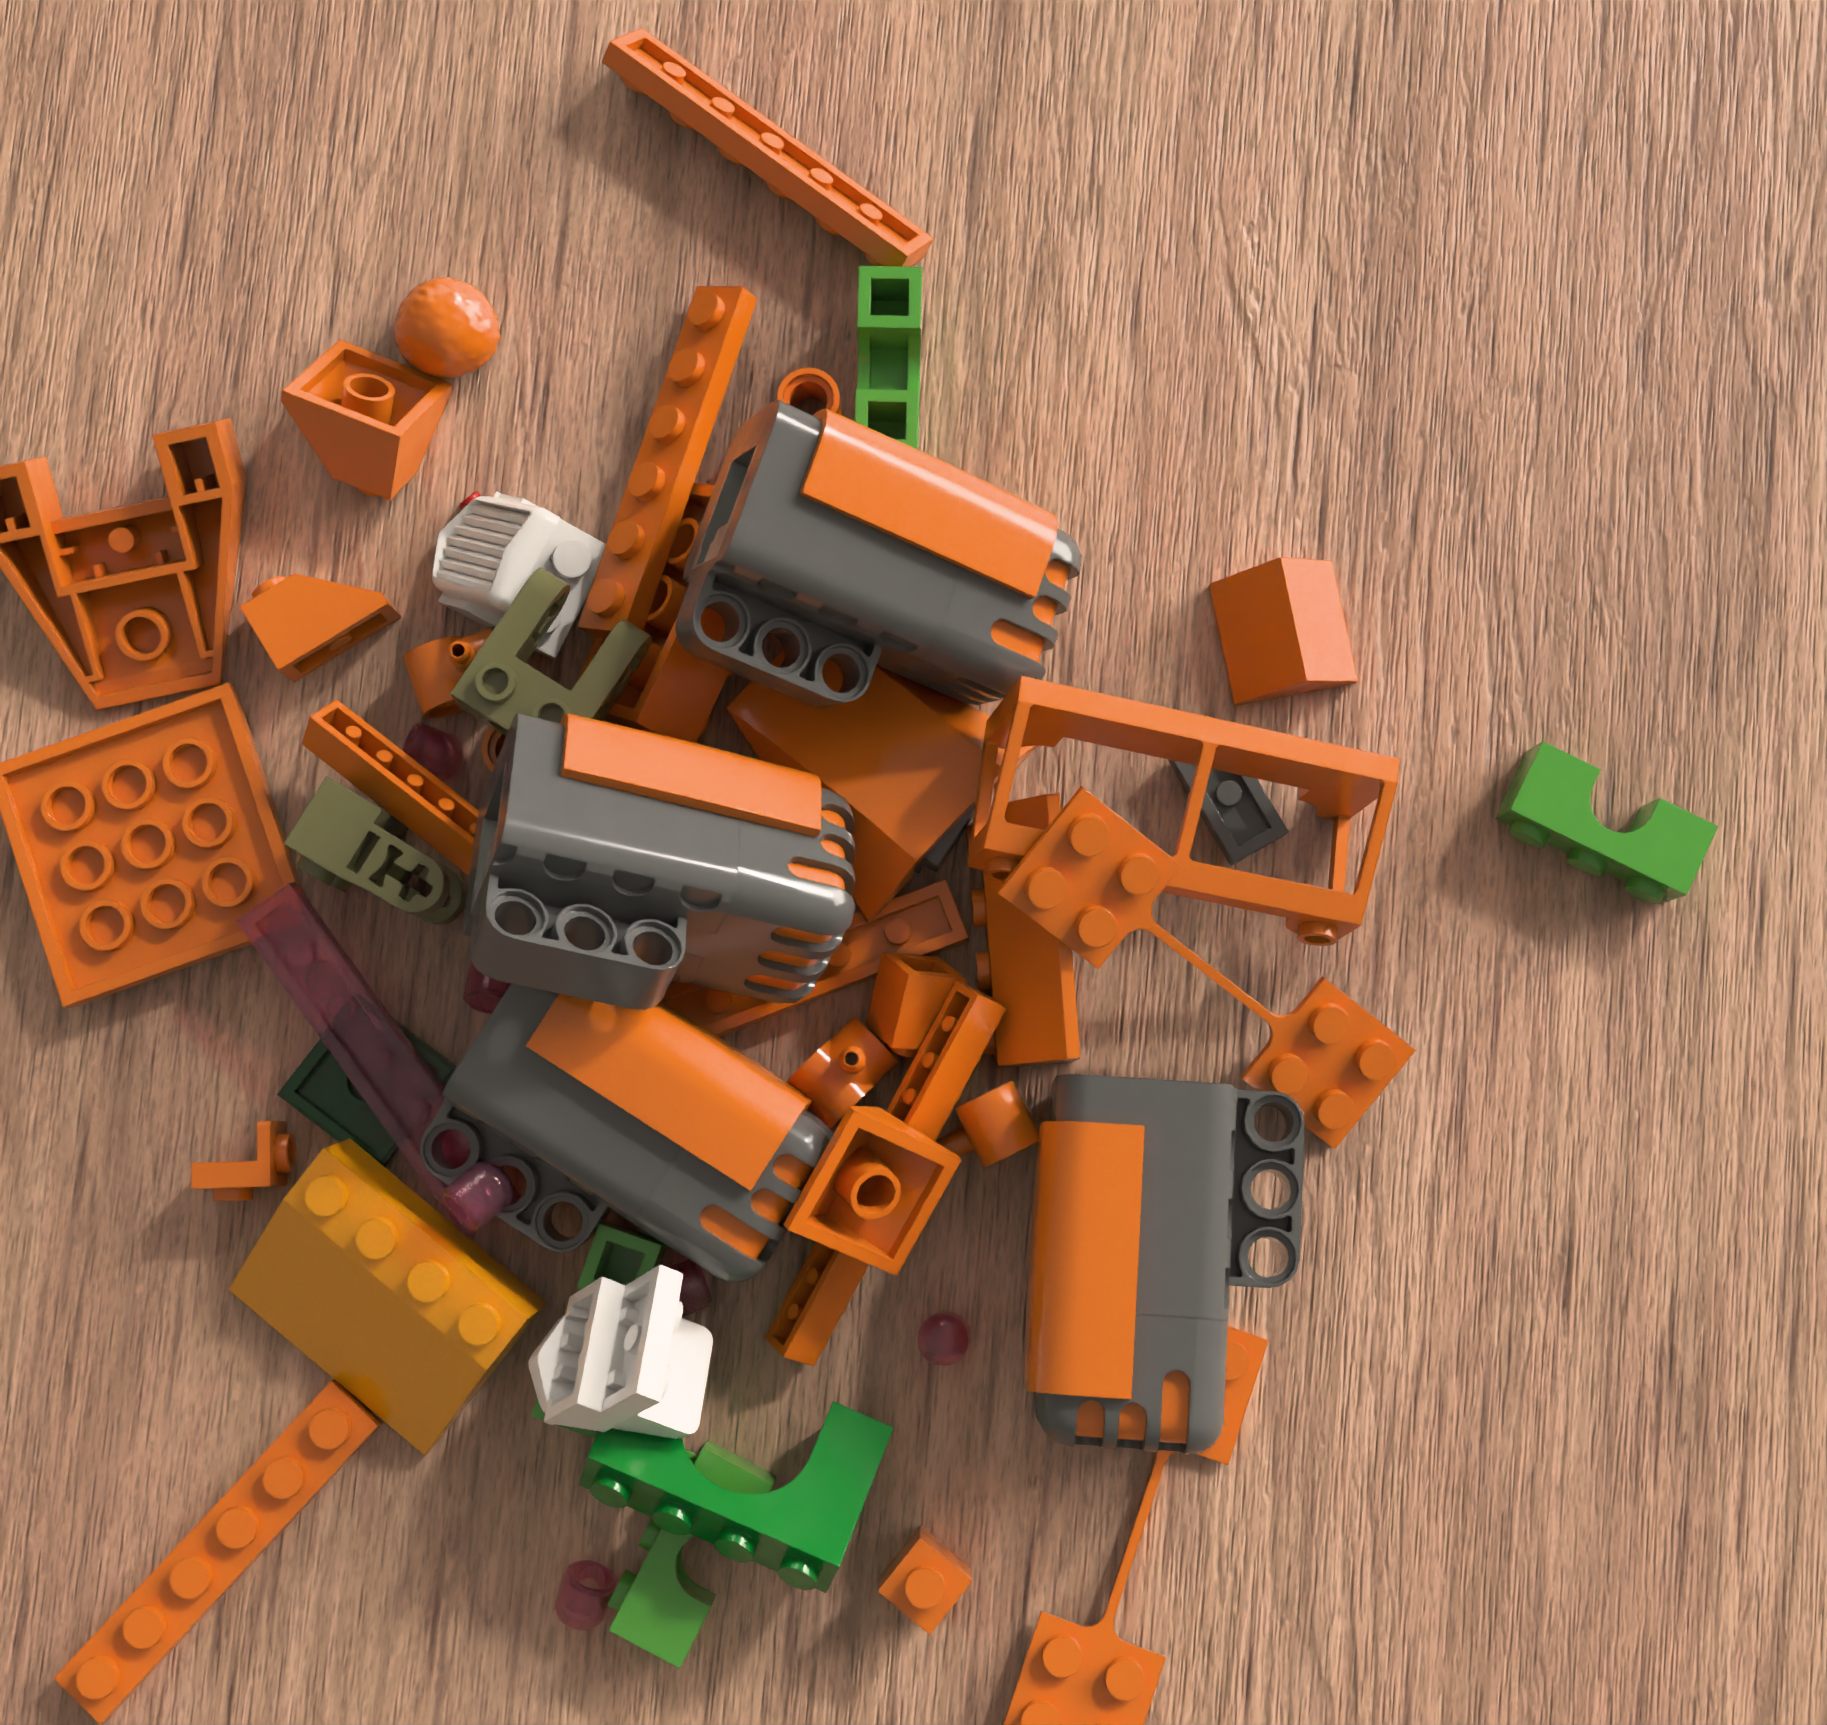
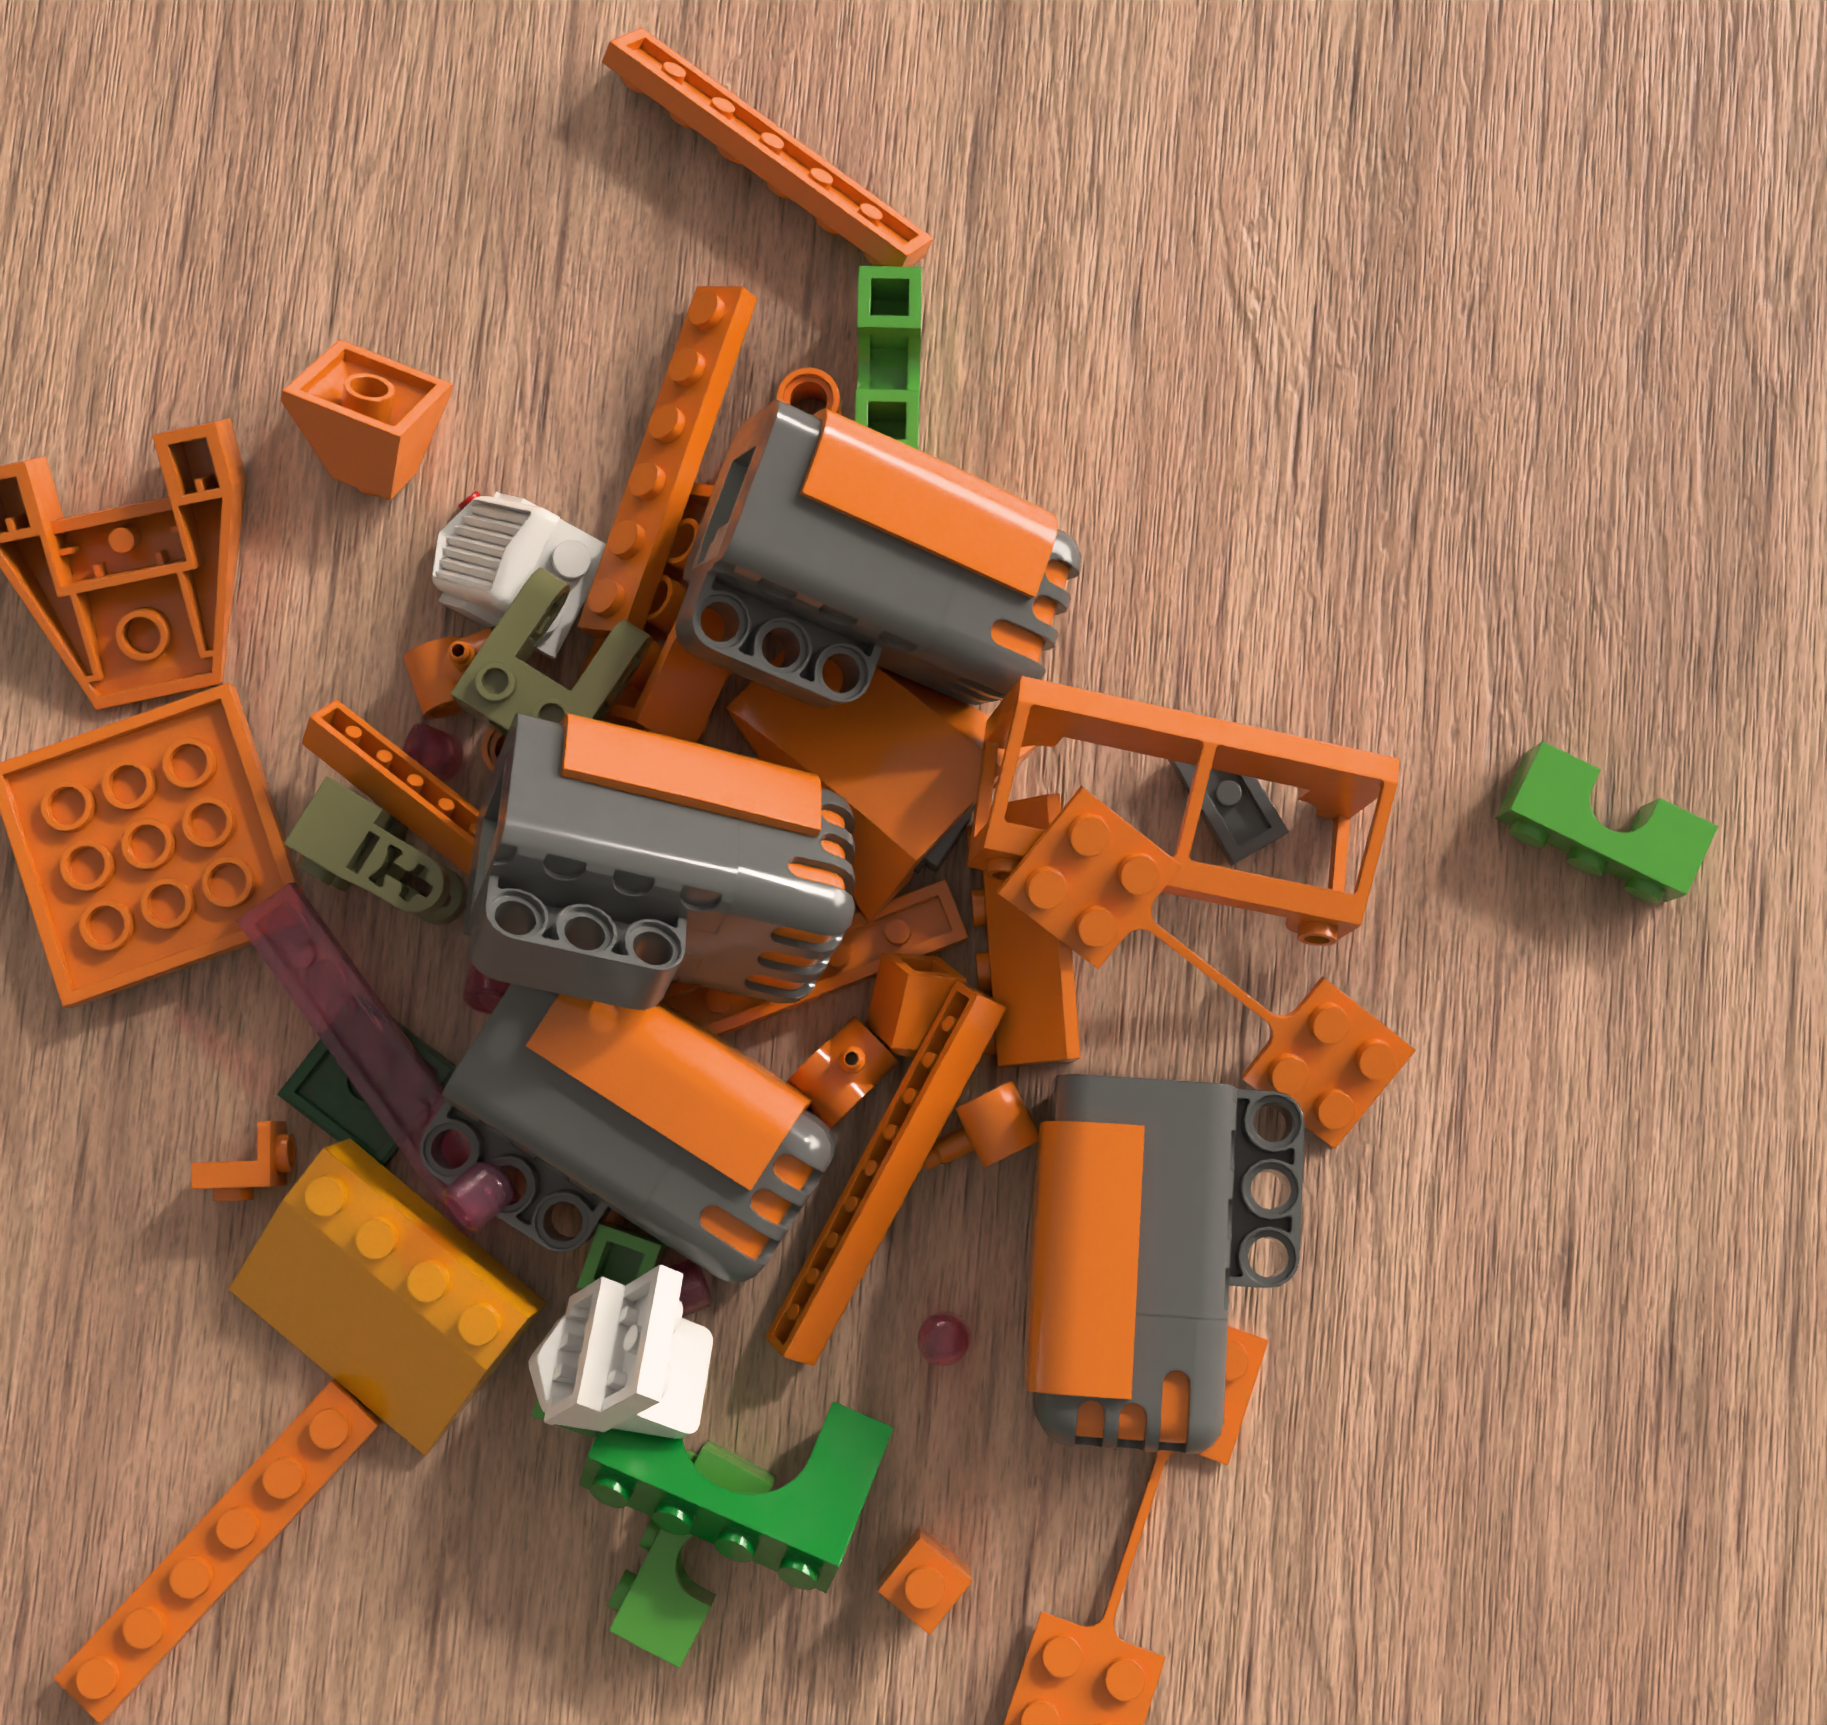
(313, 620): orange slope -> none
(446, 328): orange hair -> none
(582, 1606): clear pink piece -> none
(873, 1188): orange slope -> none
(1282, 630): orange slope -> none

